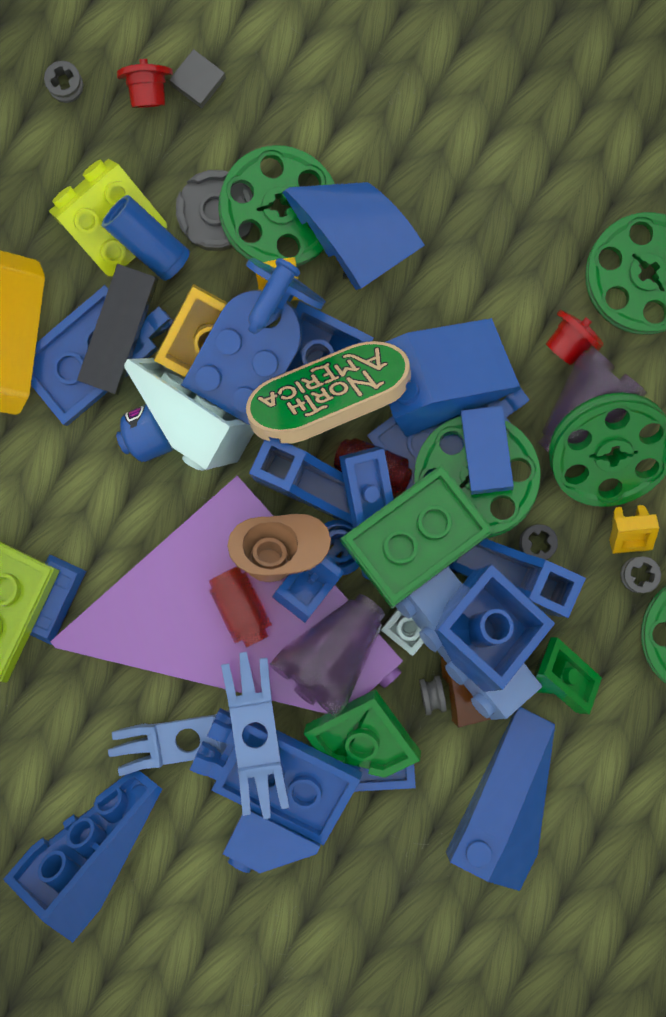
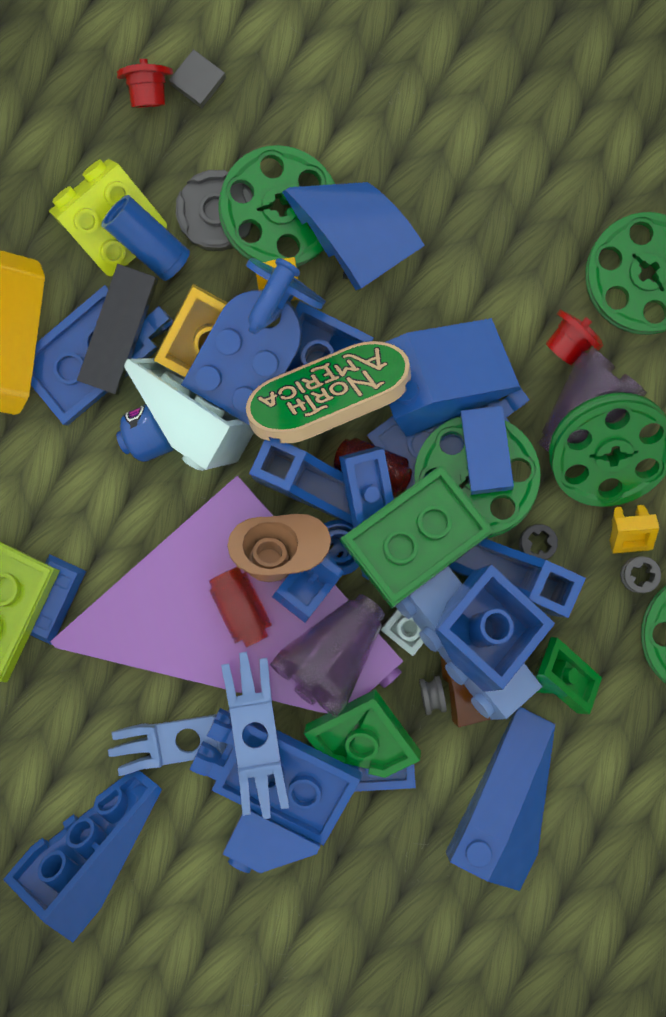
(51, 80): dark grey bush -> none

